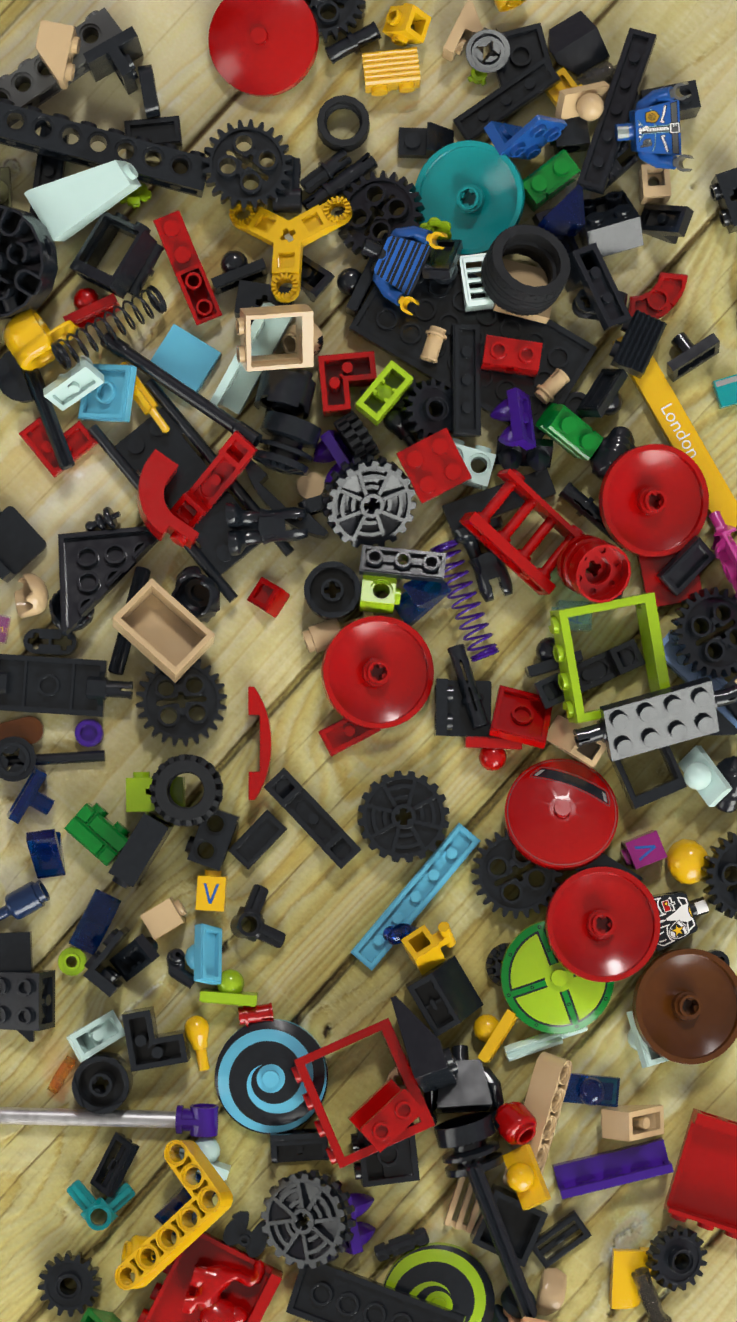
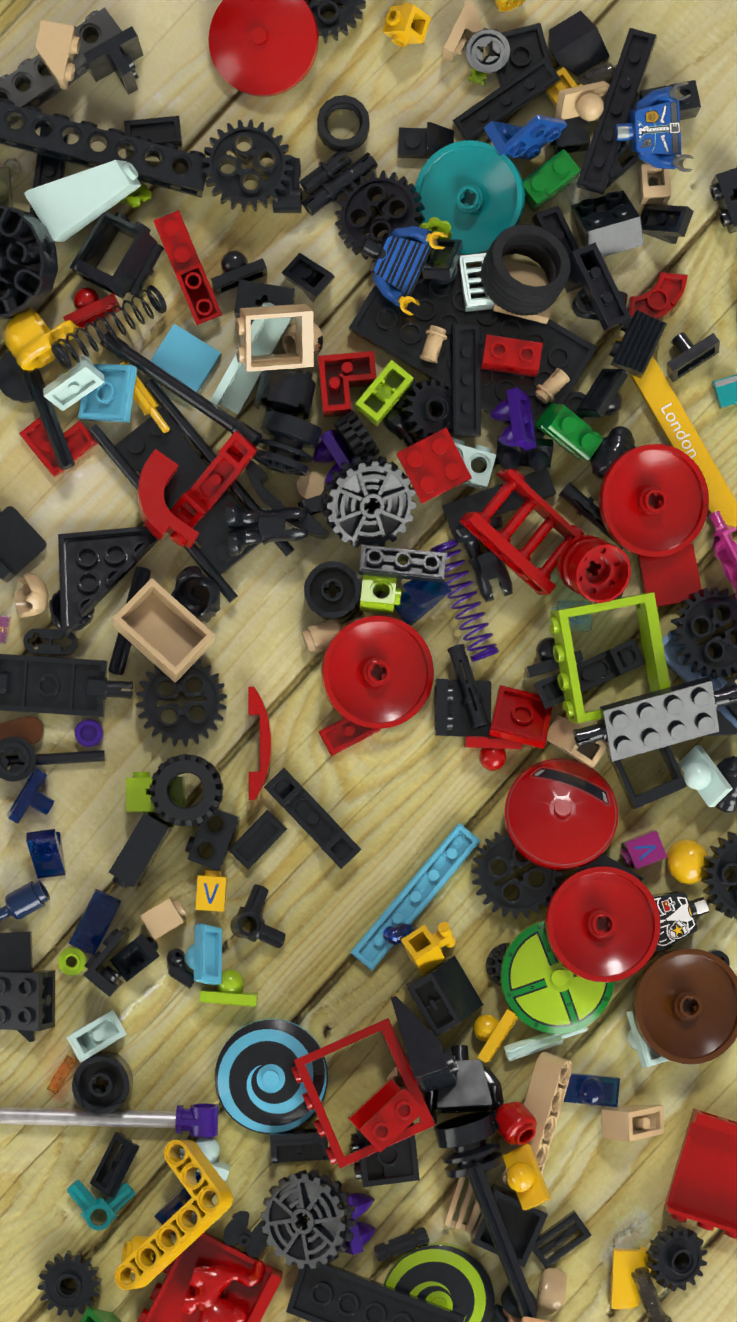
(98, 833): green brick -> none
(101, 521): black hair -> none
(147, 1047): black brick -> none
(149, 91): black beam -> none
(197, 1033): yellow piece -> none
(255, 1014): red pin -> none
(268, 597): red slope -> none
(304, 230): yellow piece -> none
(353, 42): black pin -> none
(356, 284): black tile -> none
(391, 71): yellow brick -> none
(421, 829): black piece -> none
(567, 216): clear blue slope -> none
(612, 1168): dark purple fence -> none
(686, 565): black tile -> none

